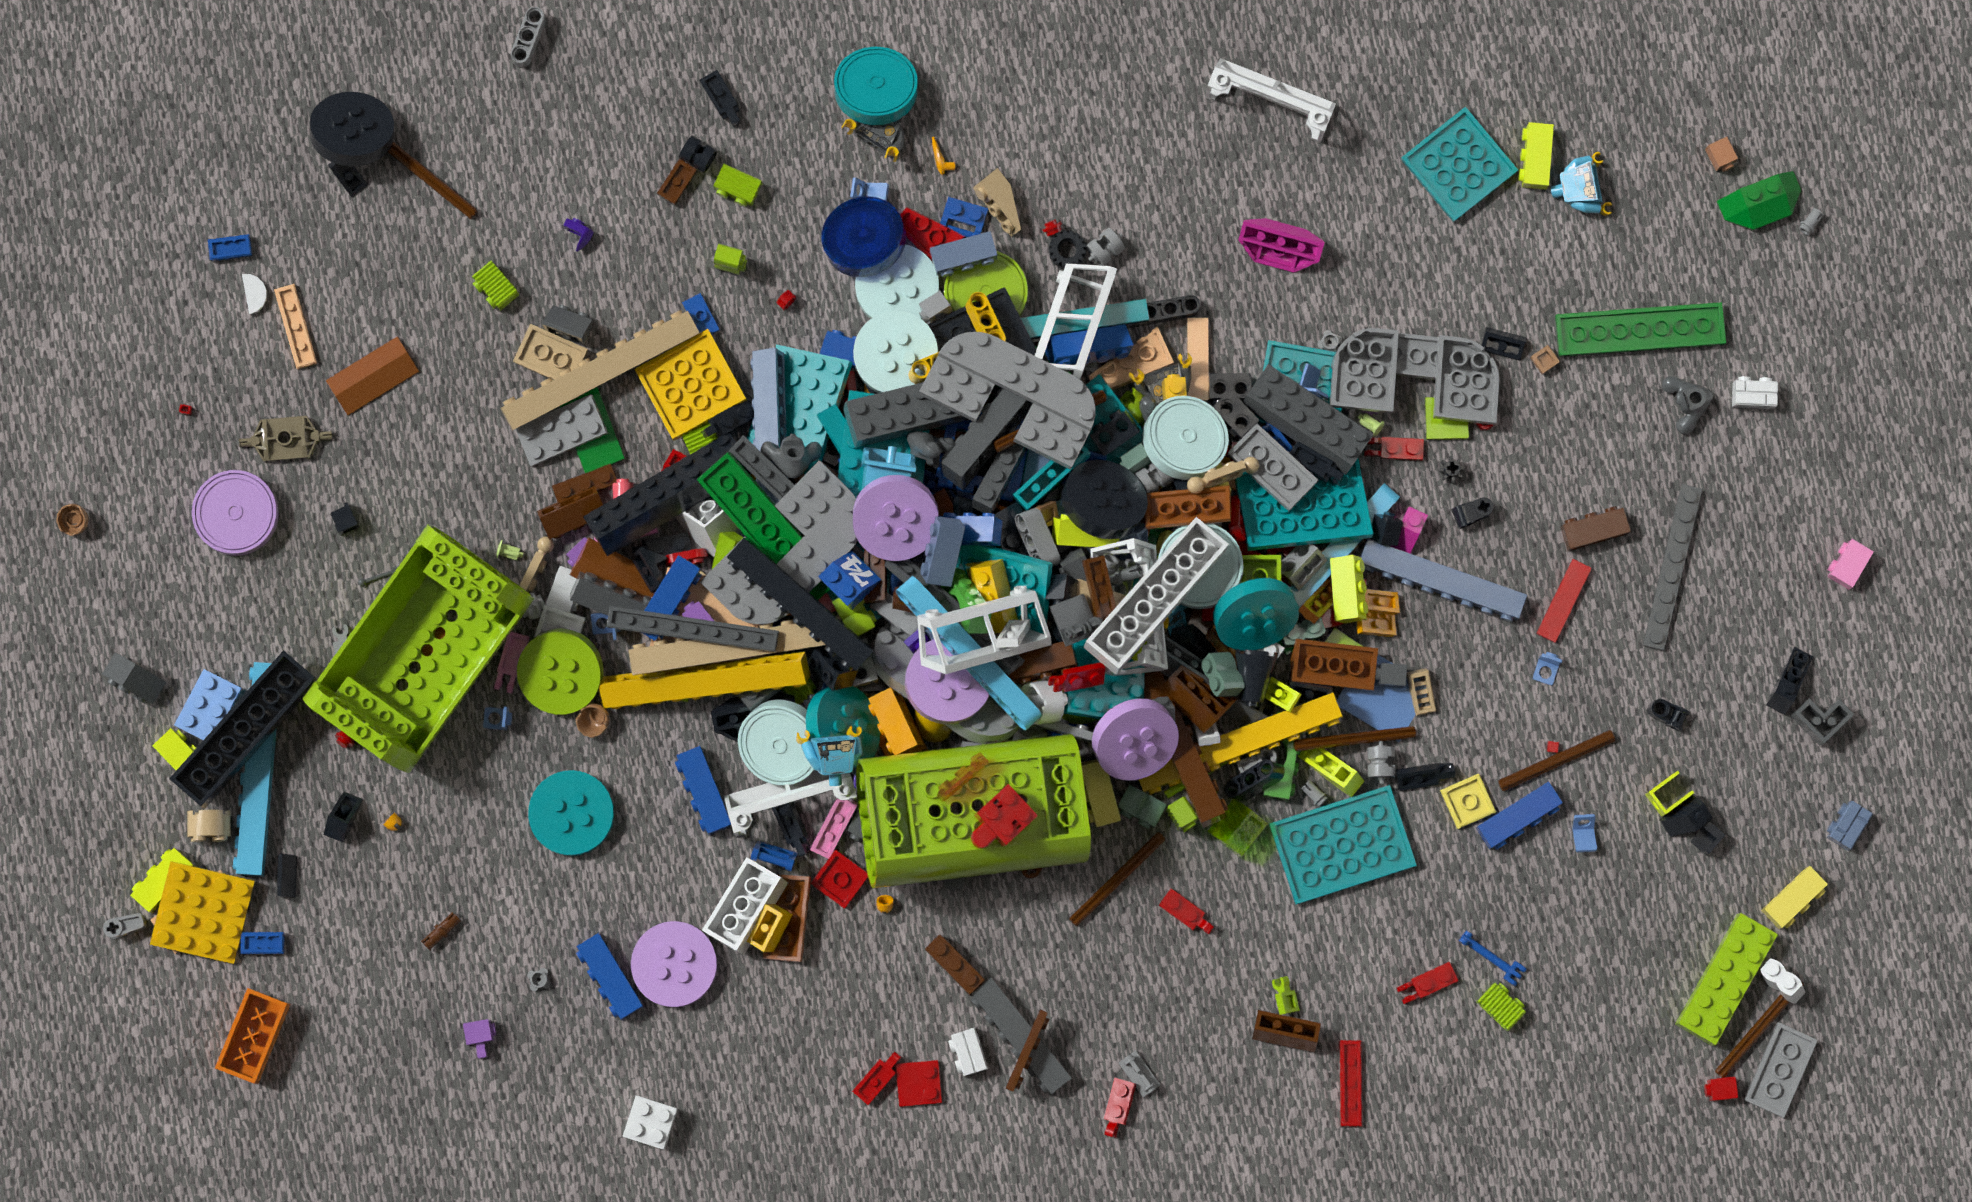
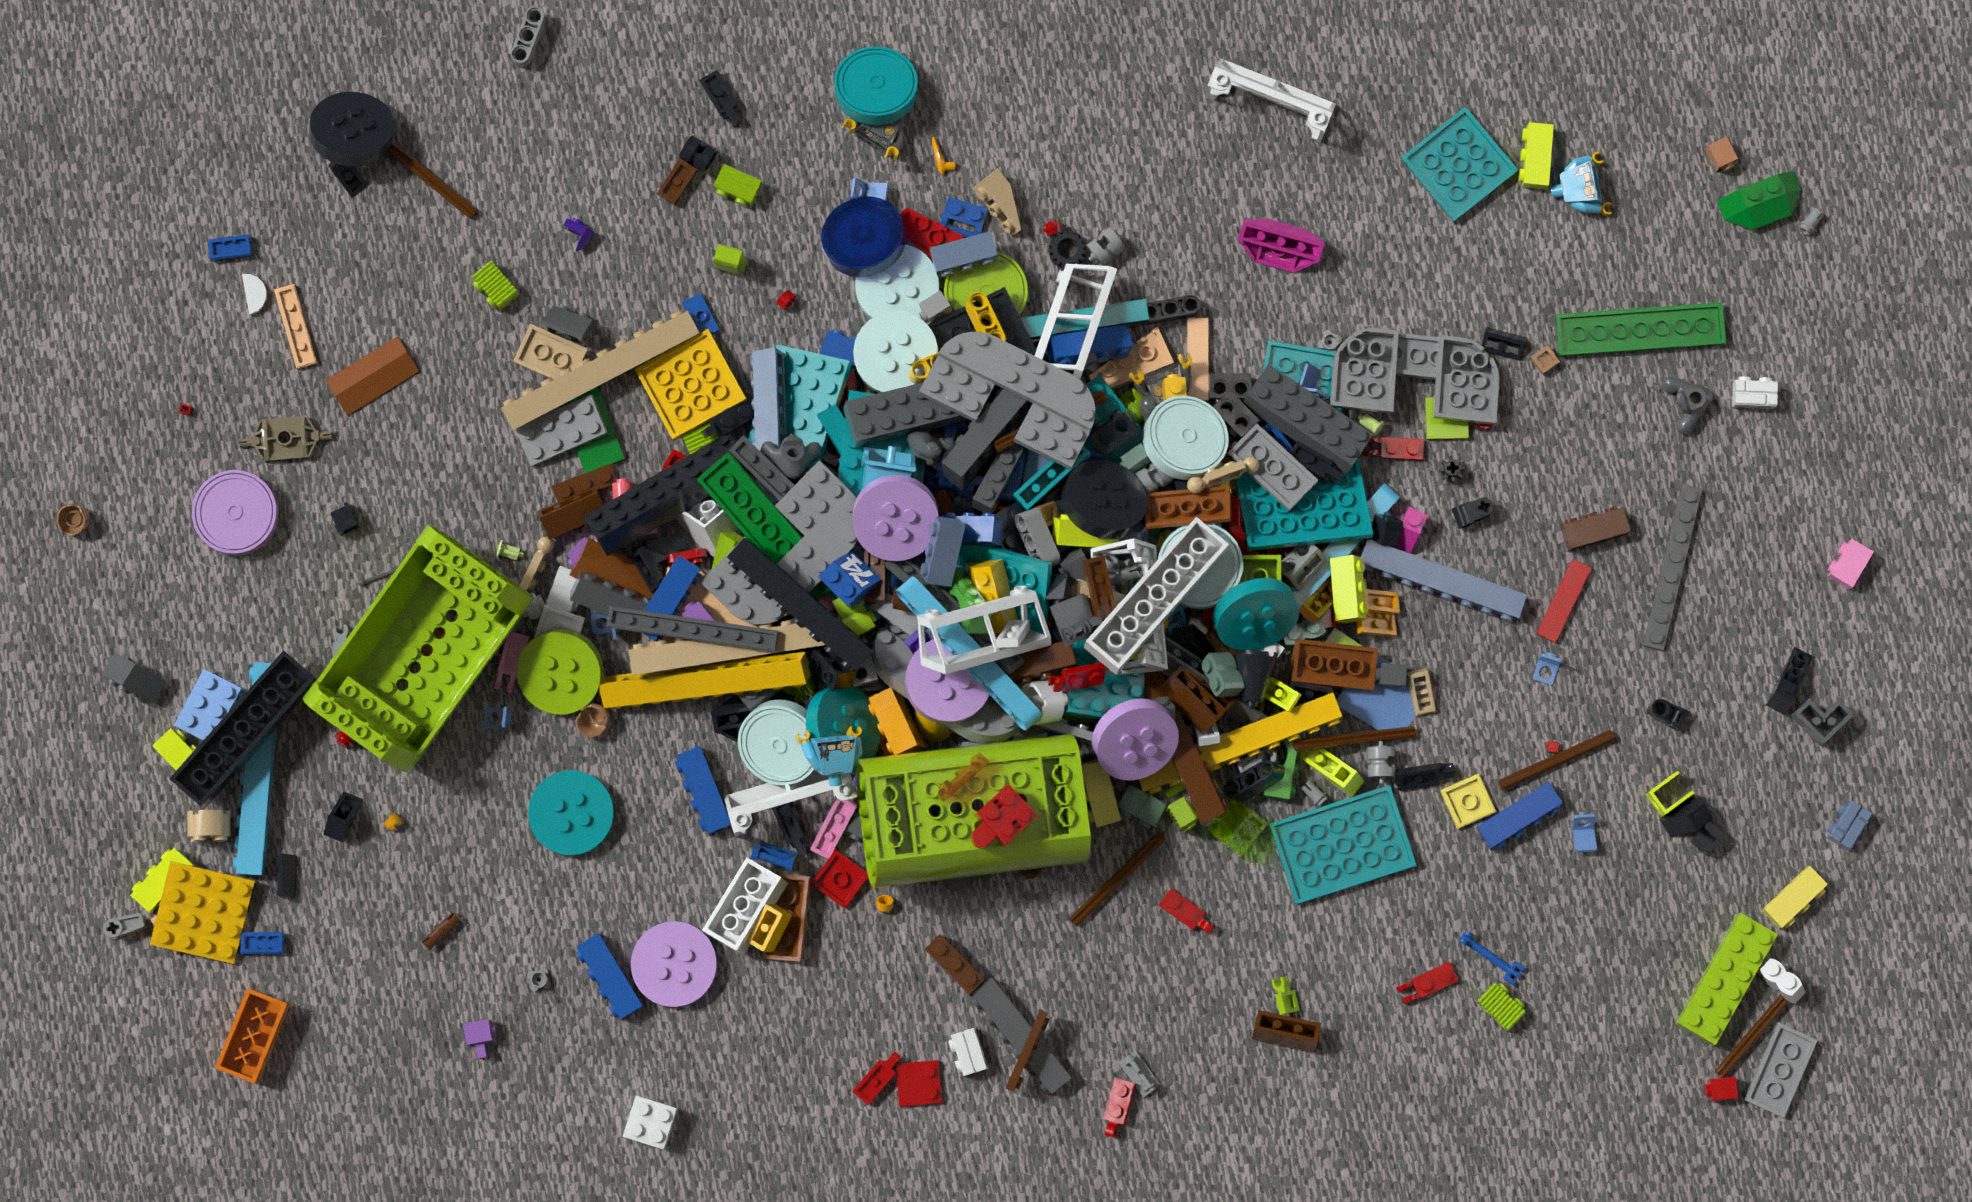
(1350, 1083): red tile -> none

